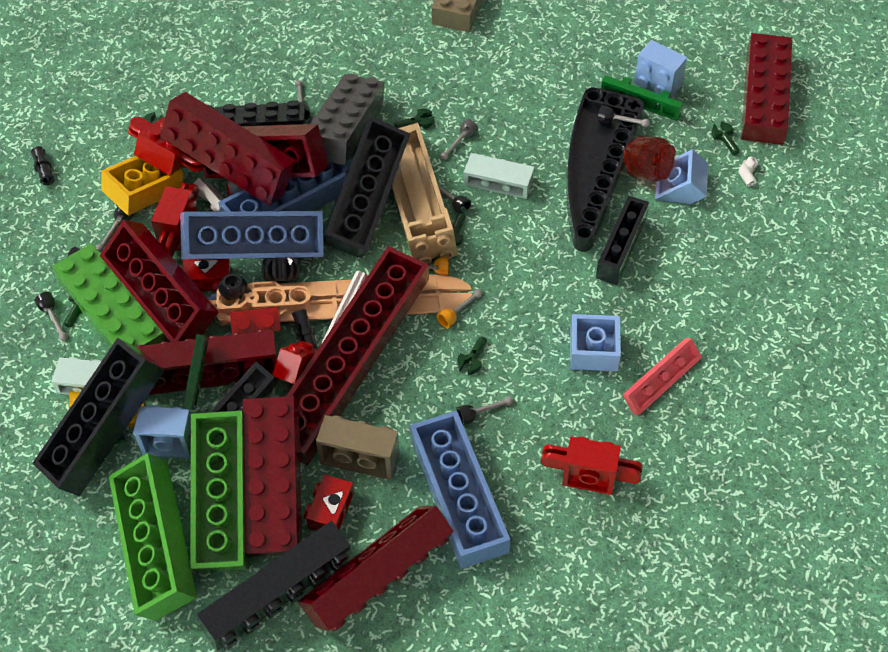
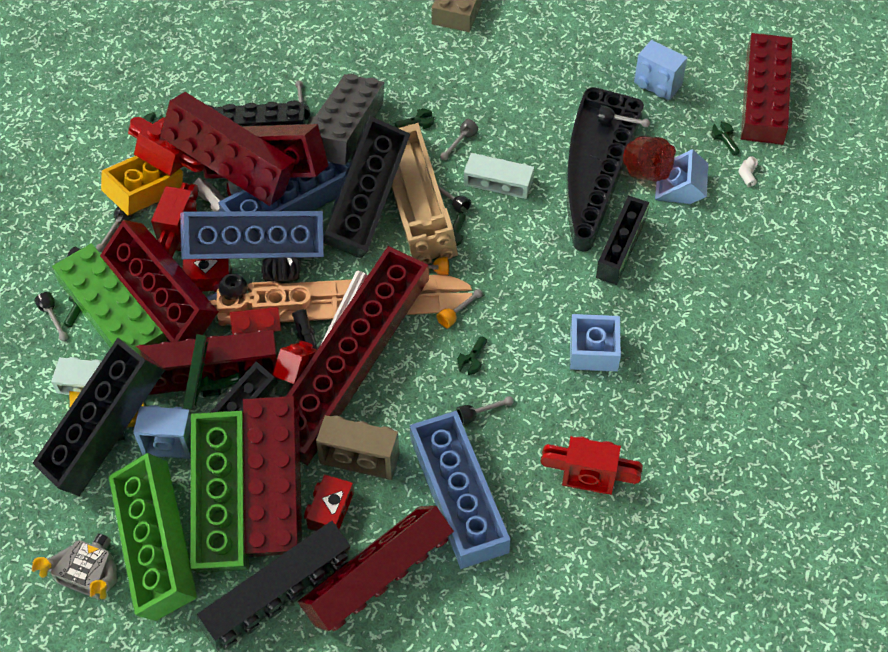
(42, 165): black pin -> none
(82, 567): none -> torso
(211, 388): none -> dark green bar
(662, 376): coral plate -> none
(666, 106): green hinge -> none

